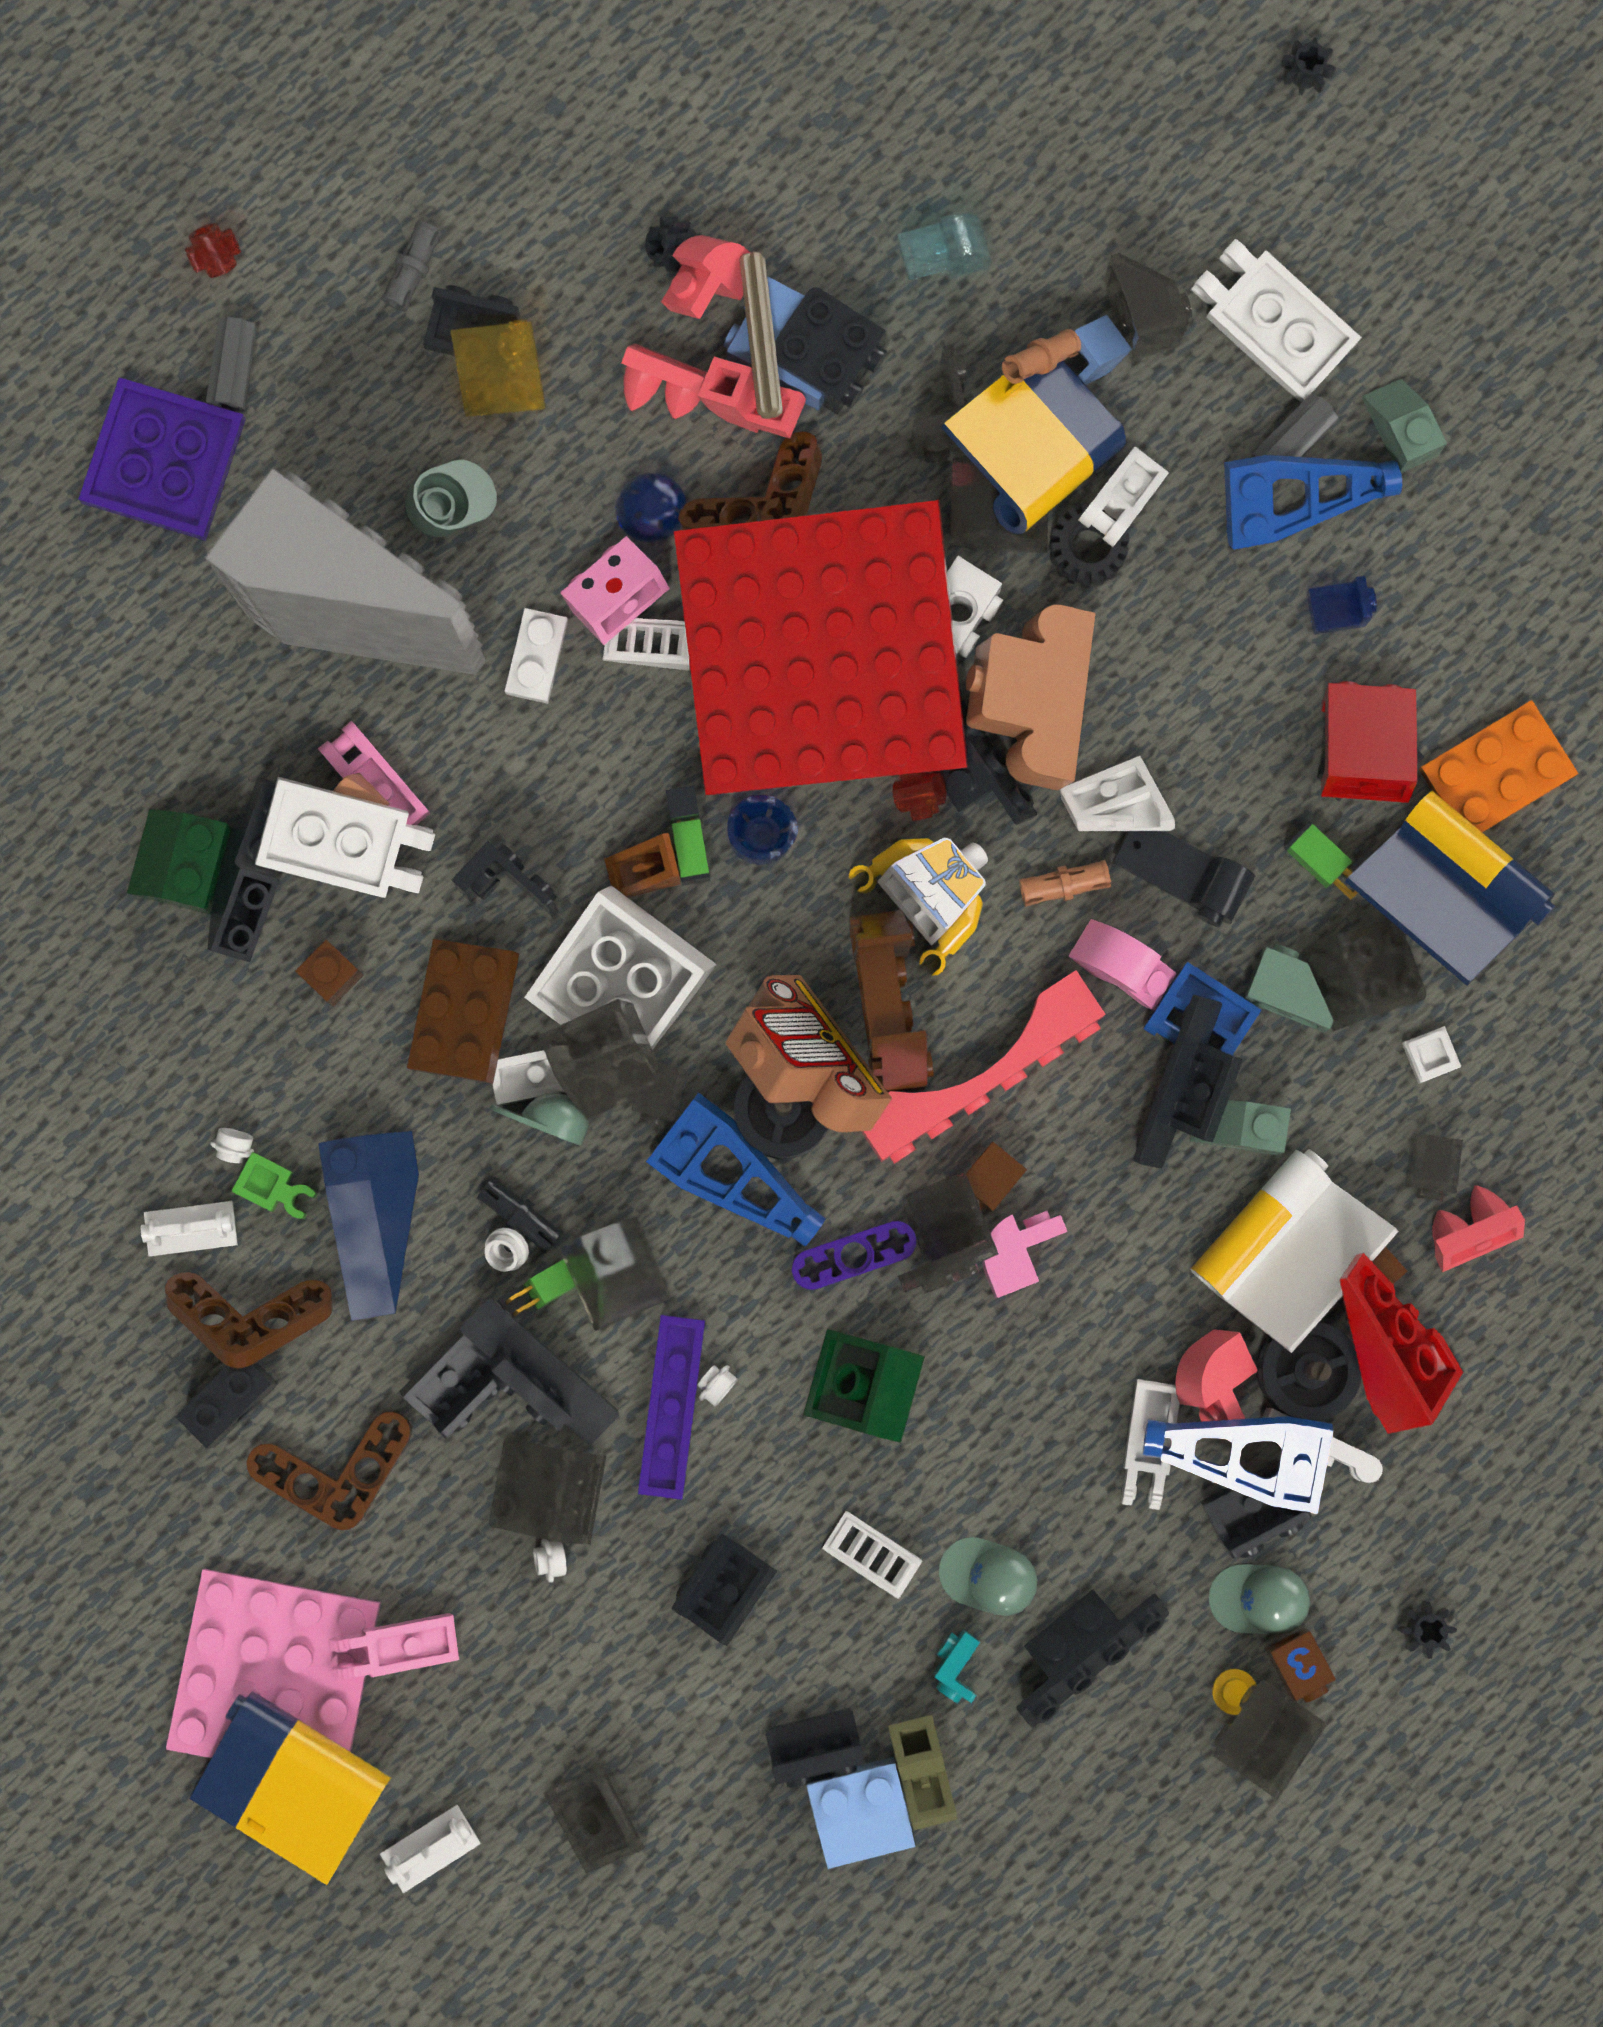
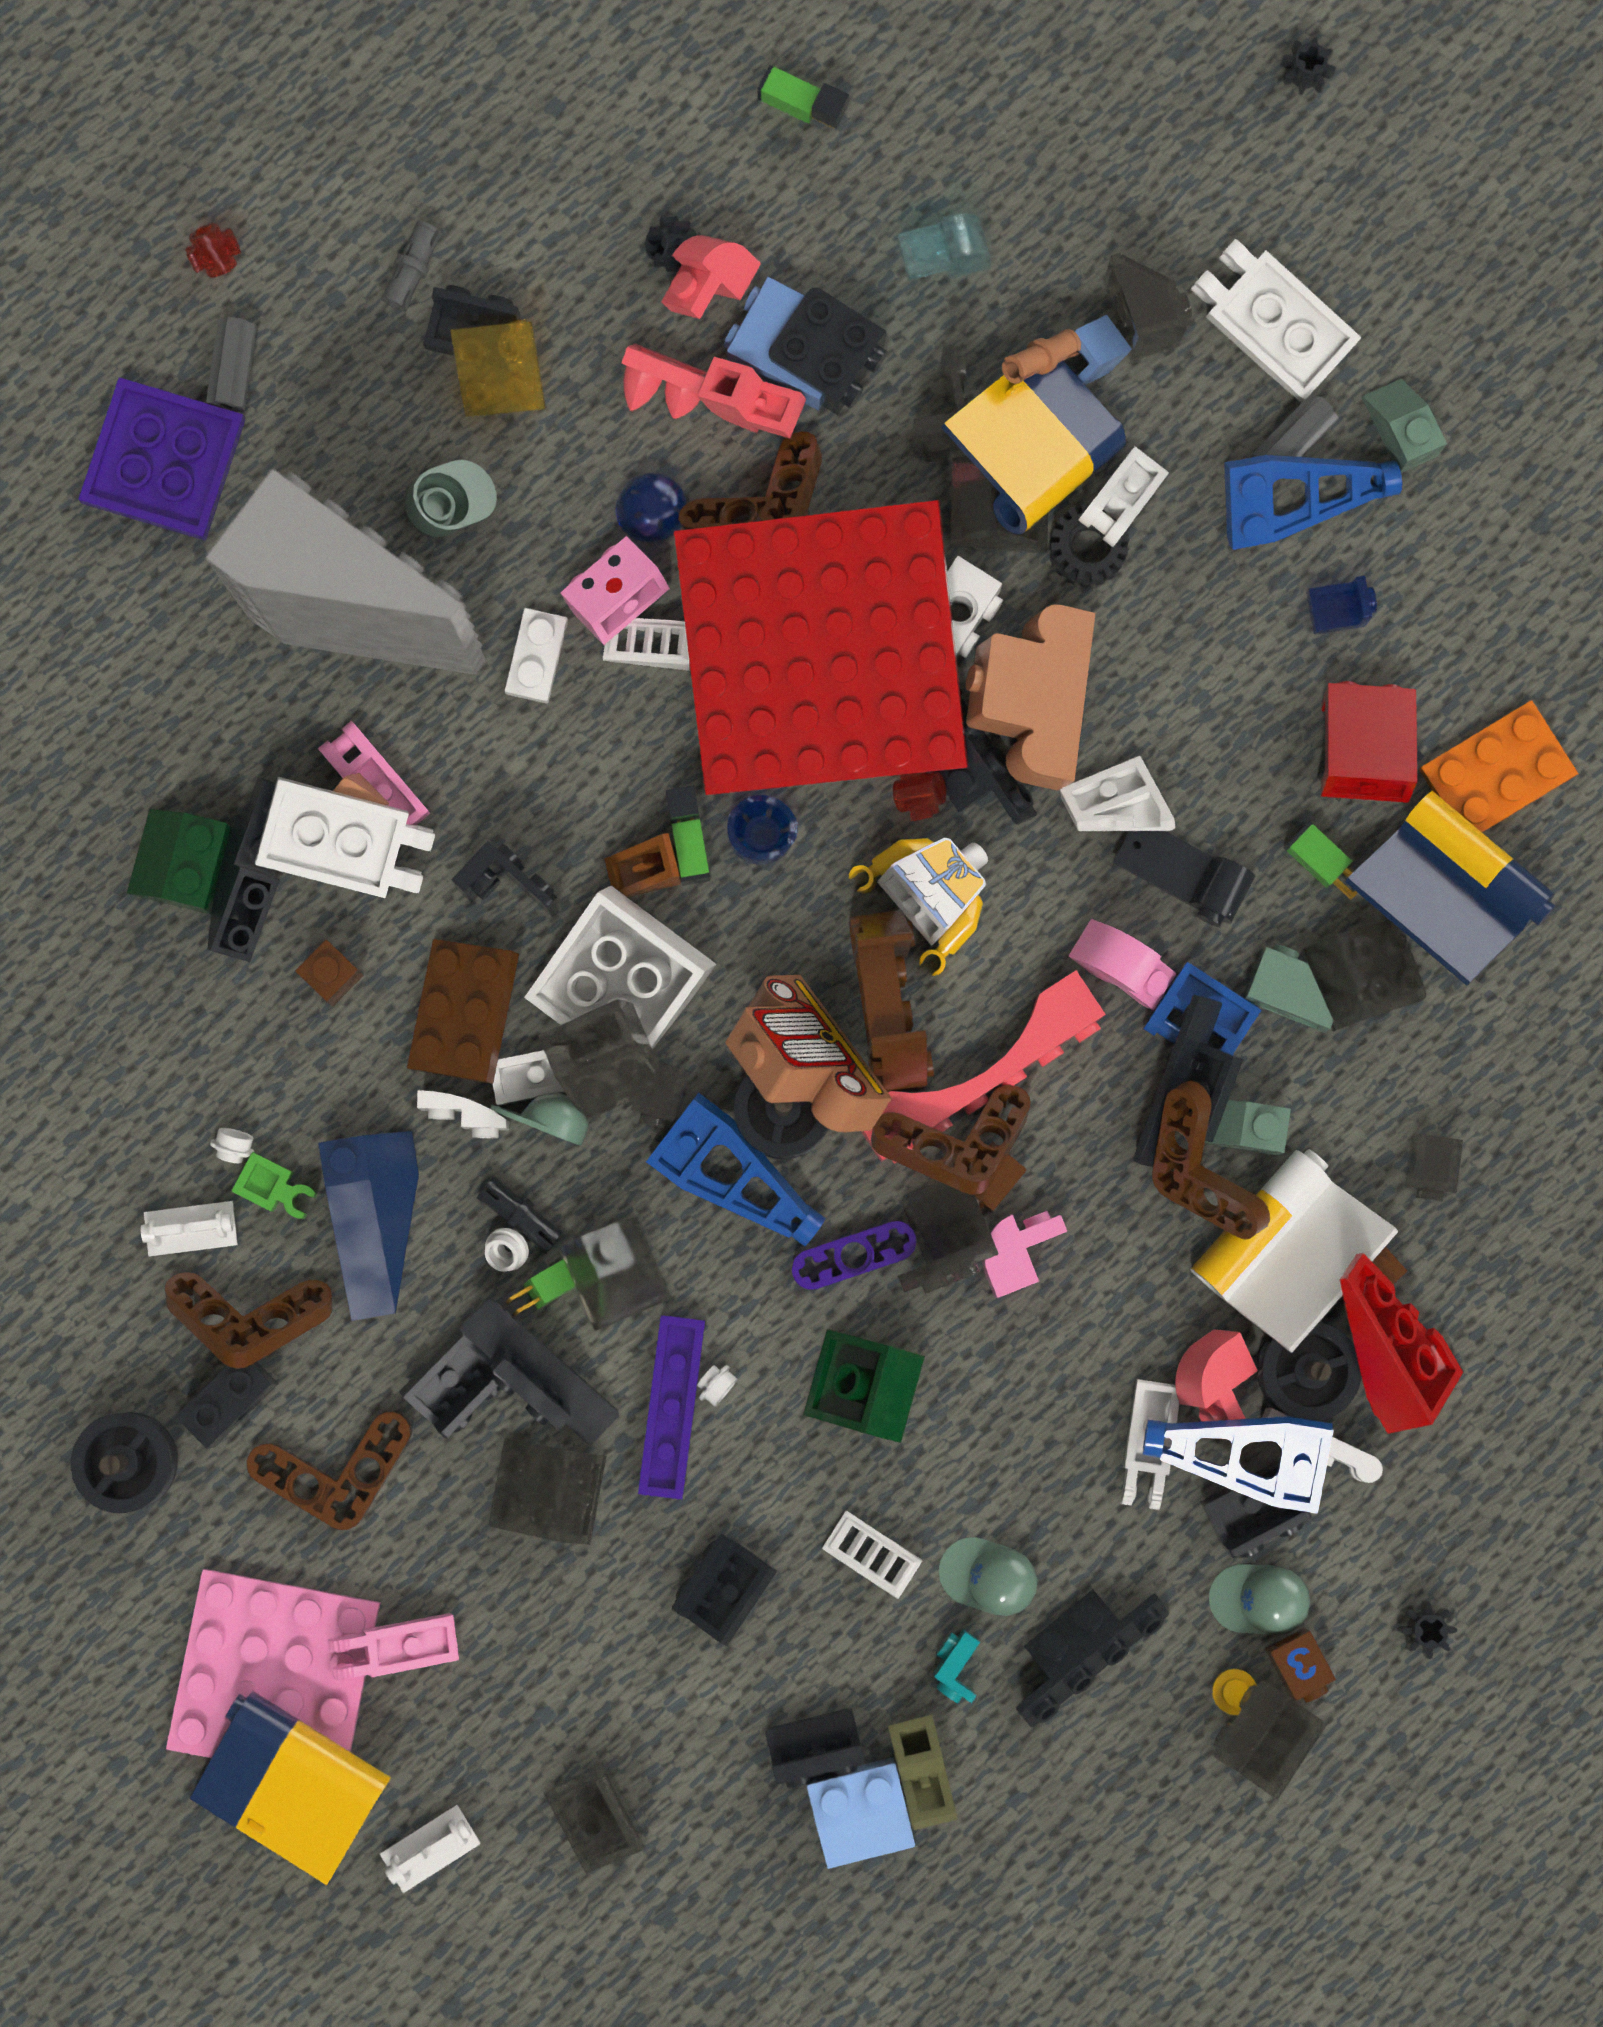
(124, 1462): none -> black wheel
(482, 1120): none -> white slope
(550, 1559): white plate -> none
(761, 335): dark tan axle -> none
(802, 99): none -> piece
(959, 1155): none -> reddish brown beam
(1065, 883): nougat pin -> none
(1187, 1182): none -> reddish brown beam
(1431, 1054): white tile -> none
(1492, 1228): coral tile -> none

